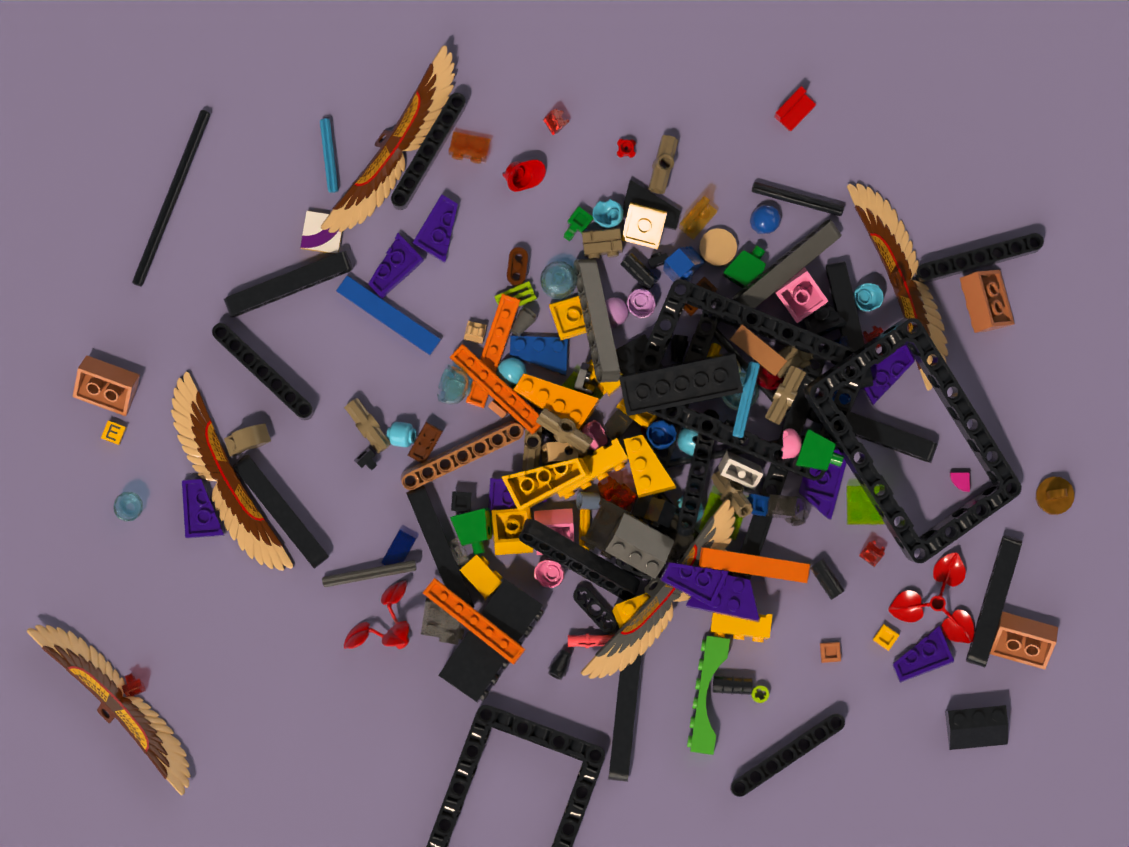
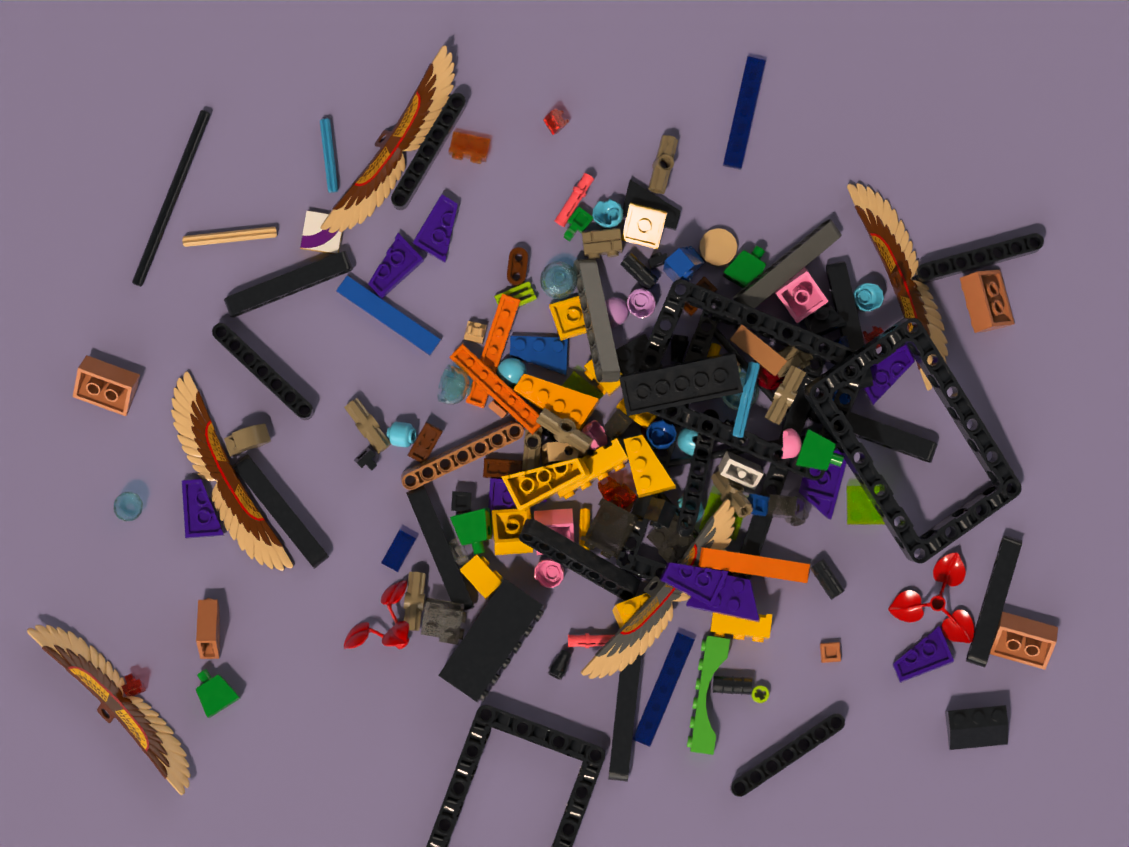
(113, 432): yellow tile -> none
(208, 629): none -> nougat slope
(215, 693): none -> green torso
(229, 236): none -> tan axle
(370, 573): dark grey axle -> none
(414, 600): none -> dark tan piece
(474, 621): orange tile -> none
(500, 467): none -> reddish brown plate
(523, 321): dark grey cone -> none
(524, 174): red piece -> none
(574, 199): none -> coral pin
(582, 380): black bracket -> none
(588, 500): sand blue beam -> none
(608, 617): black beam -> none
(626, 143): red plate -> none
(639, 545): dark grey slope -> none
(663, 689): none -> clear blue tile
(697, 218): clear yellow bracket -> none
(744, 113): none -> clear blue tile
(765, 219): blue hair -> none
(795, 109): red panel -> none
(798, 199): black axle -> none
(872, 553): clear red tile -> none
(886, 637): yellow tile -> none
(961, 481): dark pink tile -> none
(1055, 495): pearl gold tile -> none

